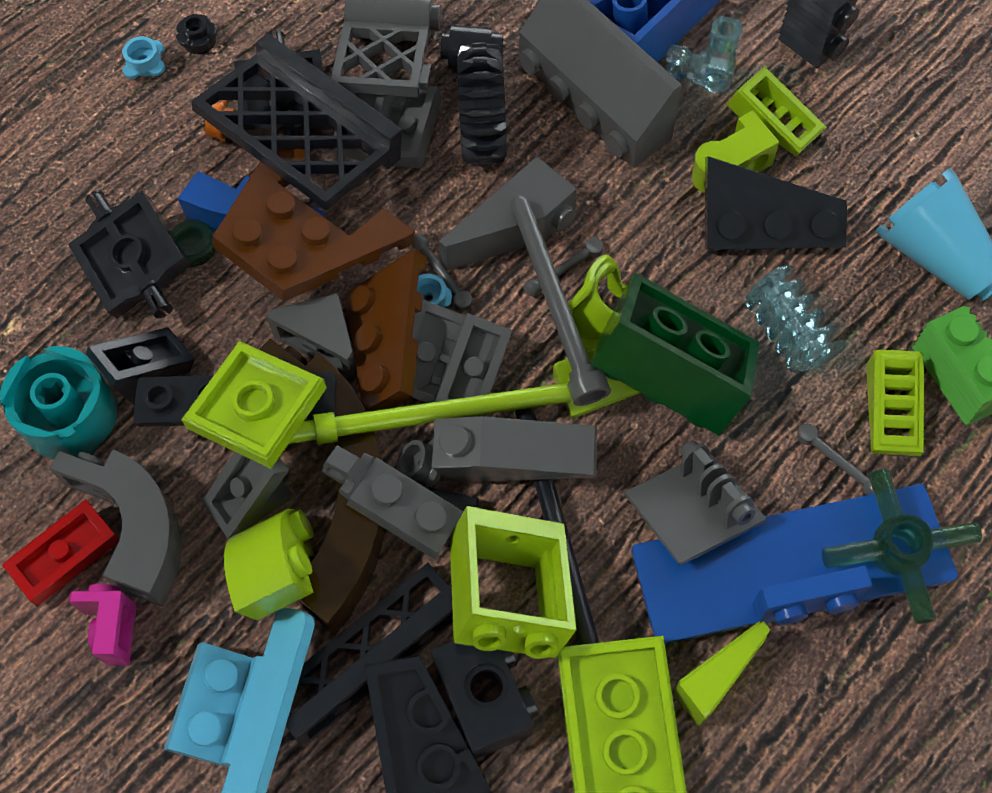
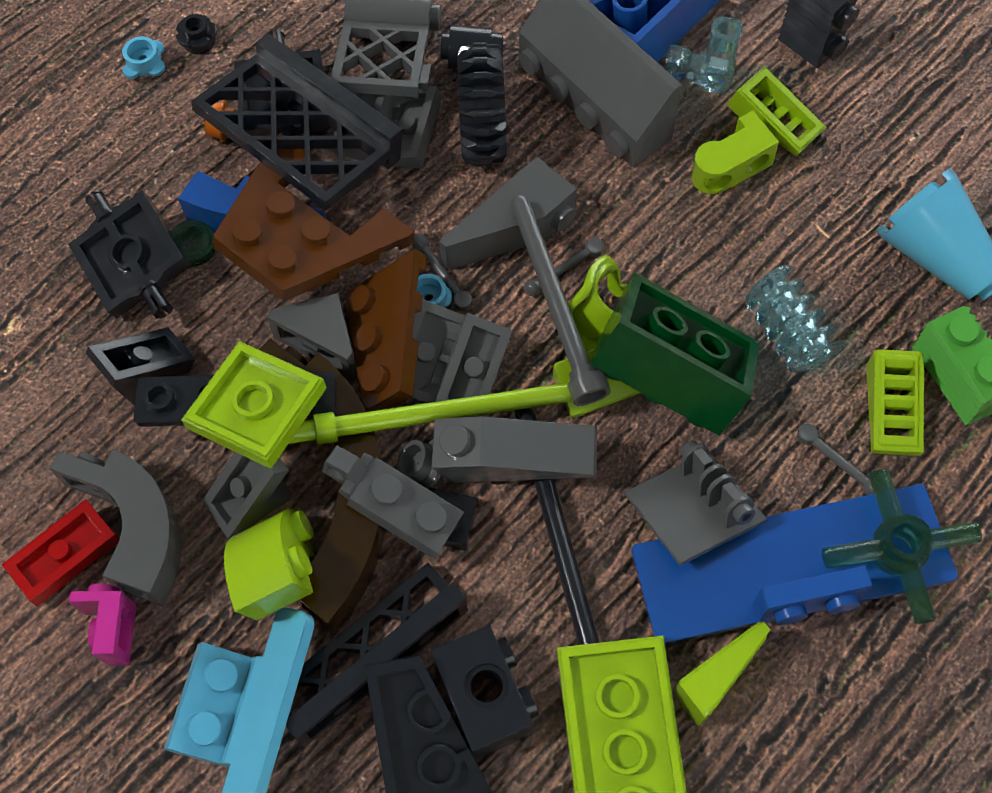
(59, 402): teal brick -> none
(536, 545): lime window -> none
(767, 212): black wing -> none

